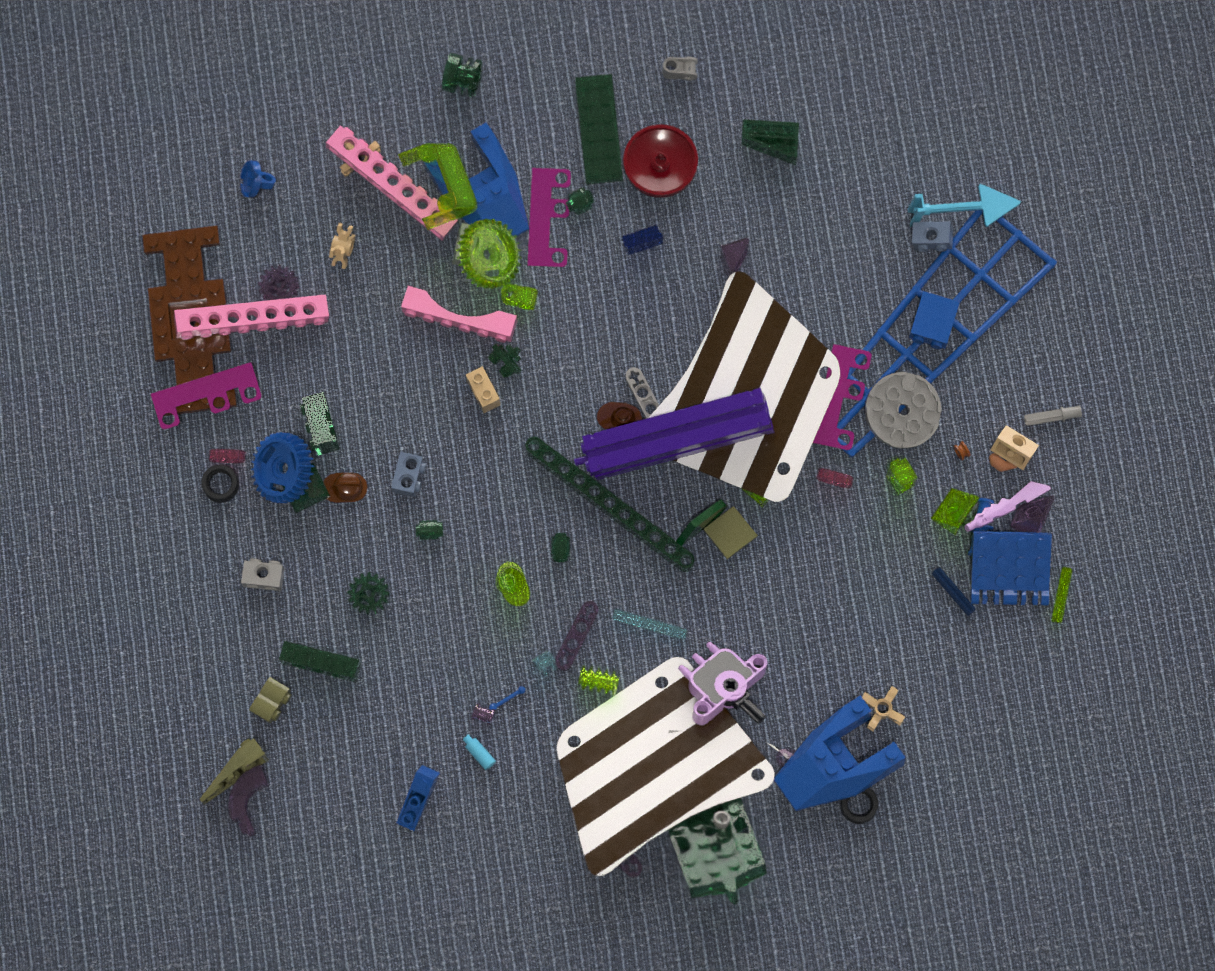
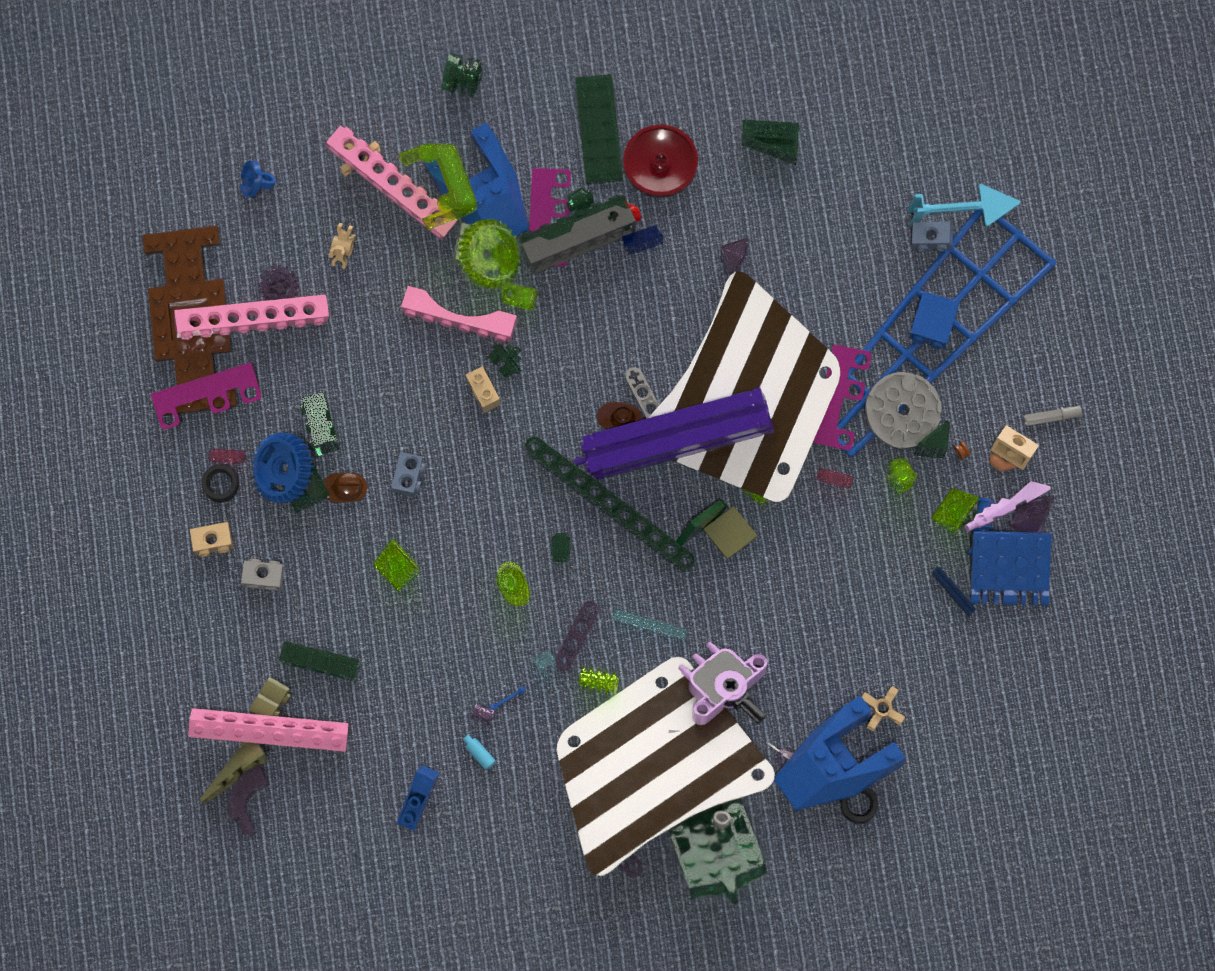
(201, 535): none -> tan brick
(268, 729): none -> bright pink brick
(375, 590): clear green gear -> none
(396, 565): none -> clear neon green slope
(429, 530): clear green brick -> none
(578, 233): none -> dark grey piece
(681, 68): light grey piece -> none
(935, 444): none -> clear green slope
(1062, 594): clear neon green axle -> none

